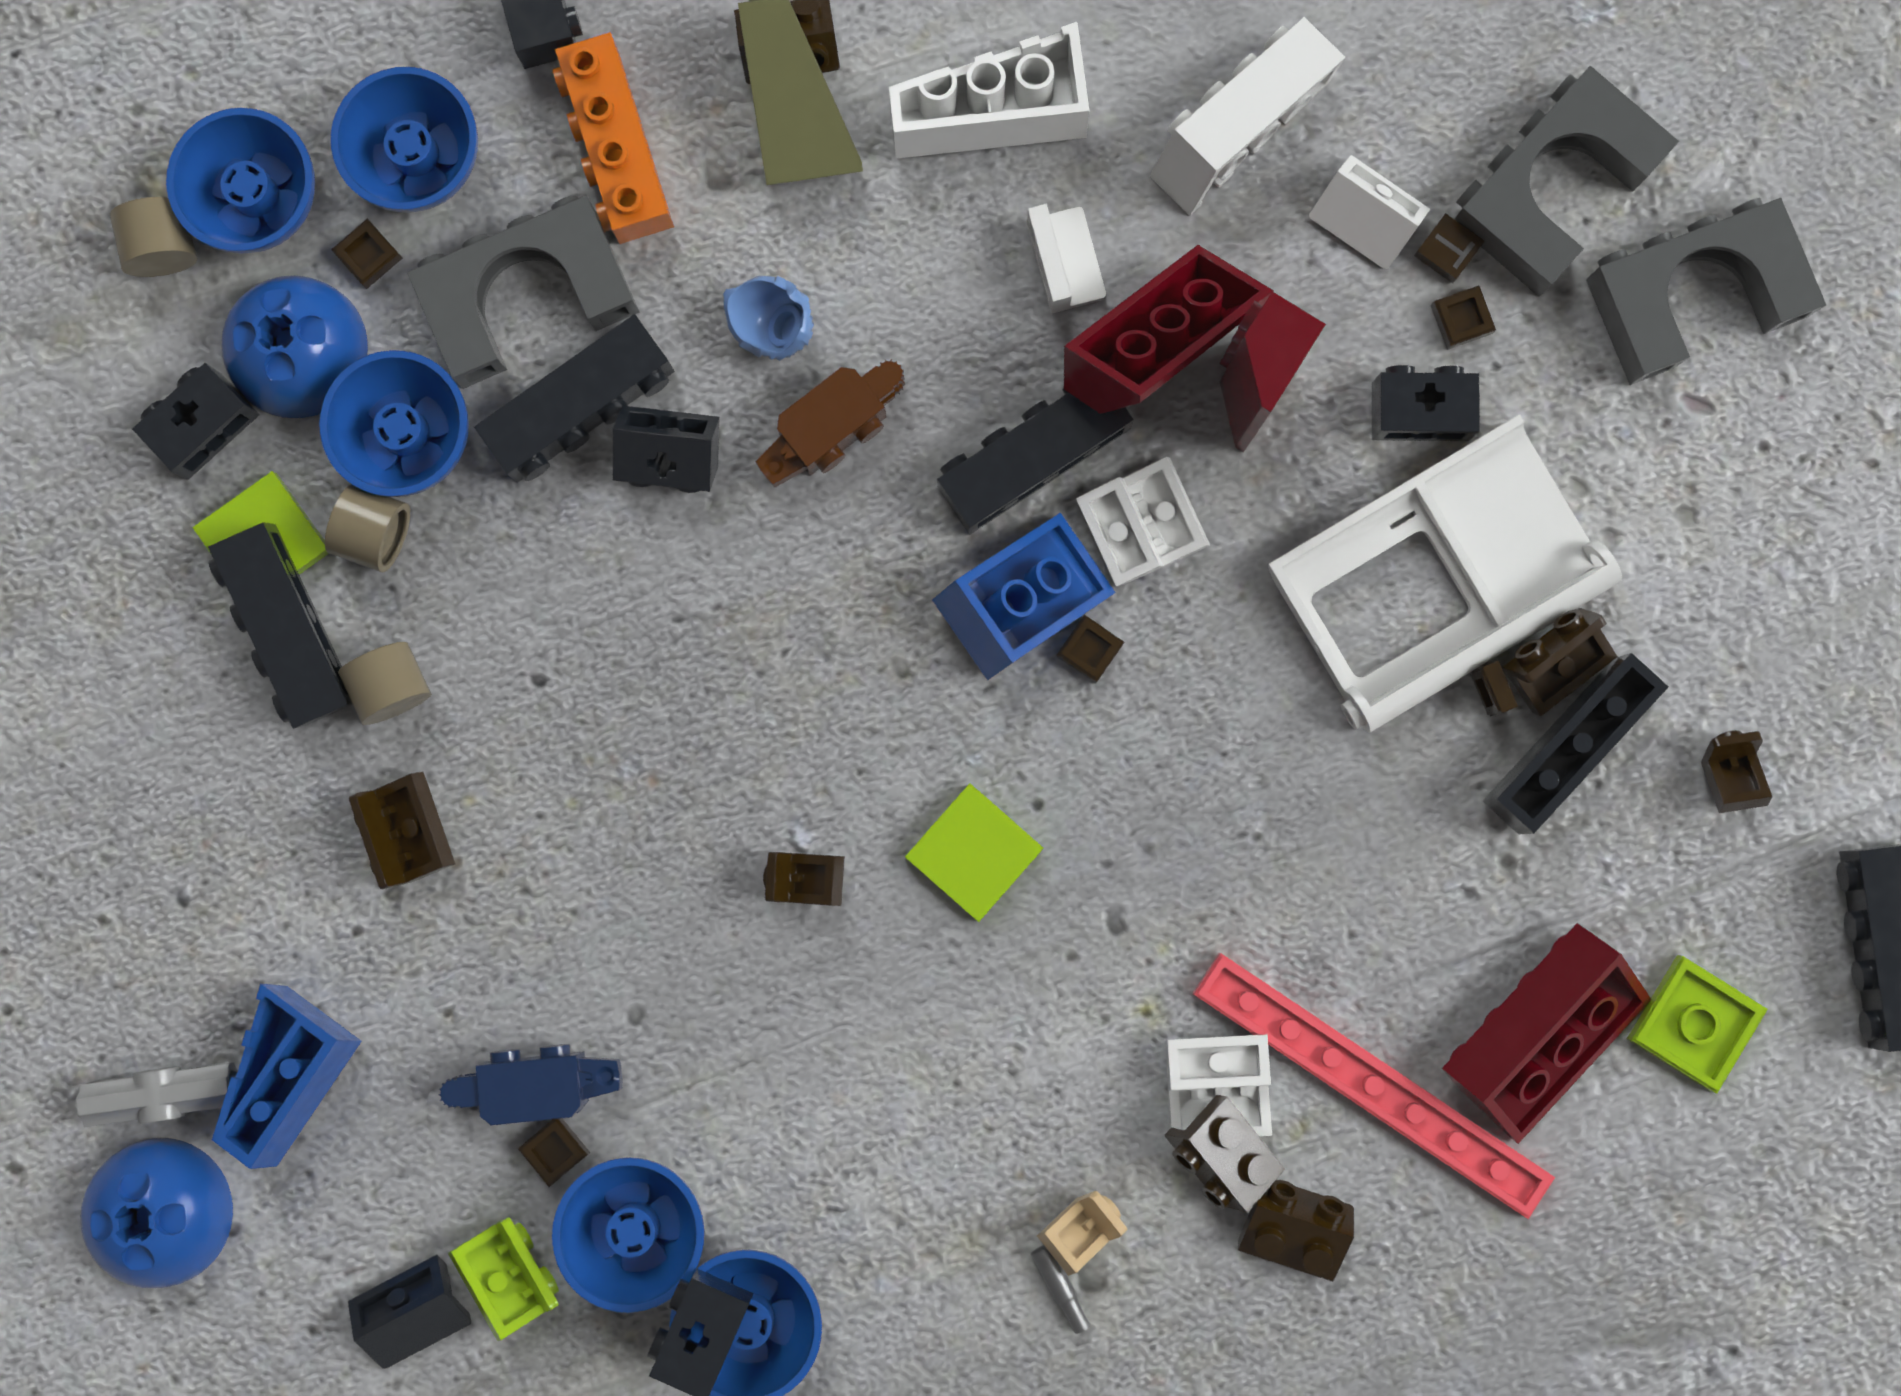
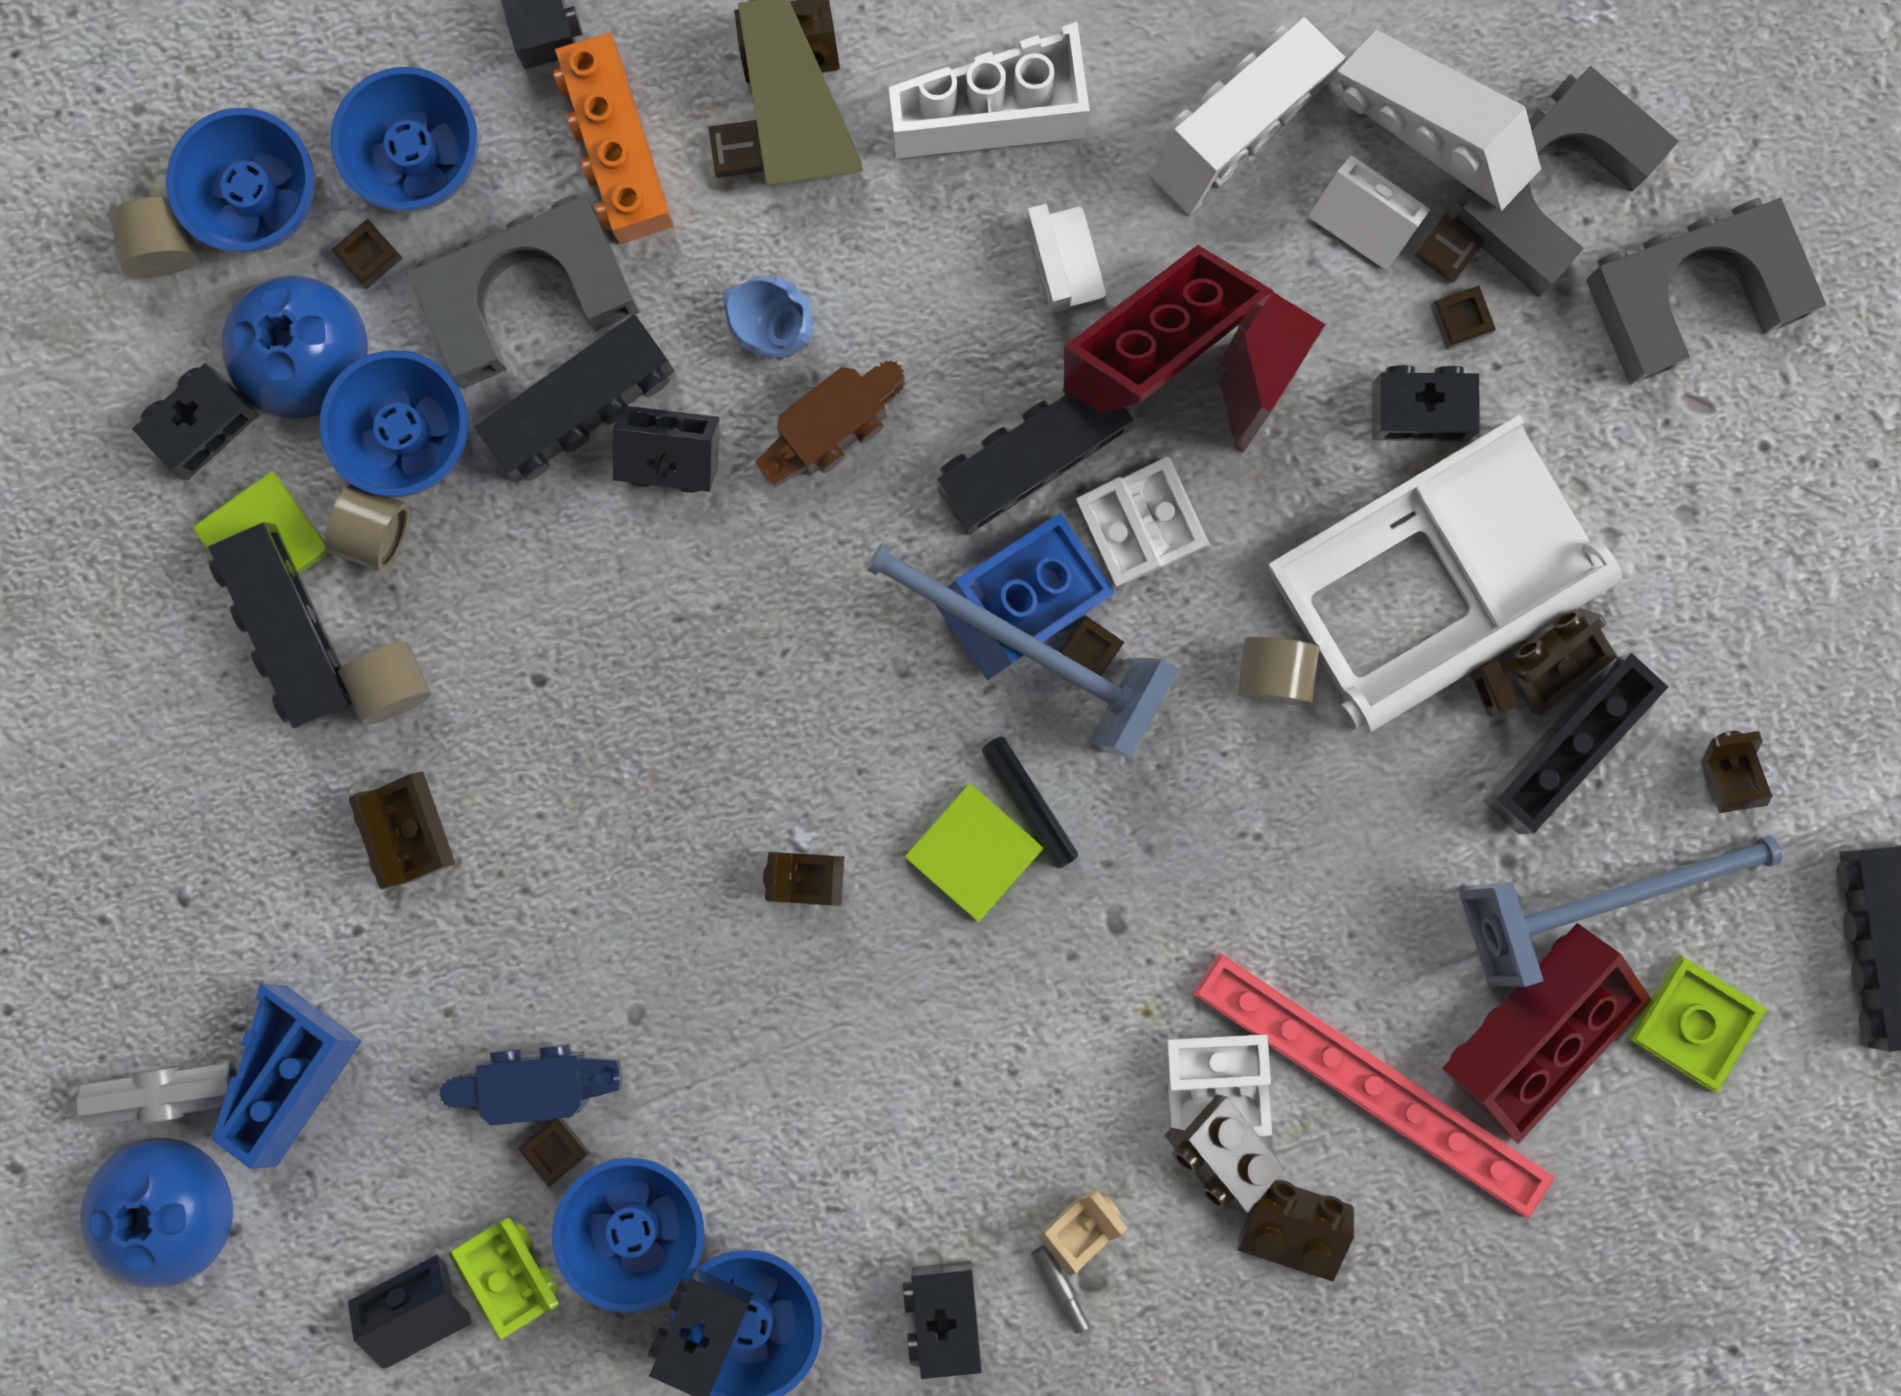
(735, 148): none -> dark brown tile
(950, 1350): none -> black brick
(1029, 802): none -> black axle
(1129, 705): none -> sand blue tile
(1278, 670): none -> dark tan piece
(1443, 116): none -> white wedge
(1504, 933): none -> sand blue tile

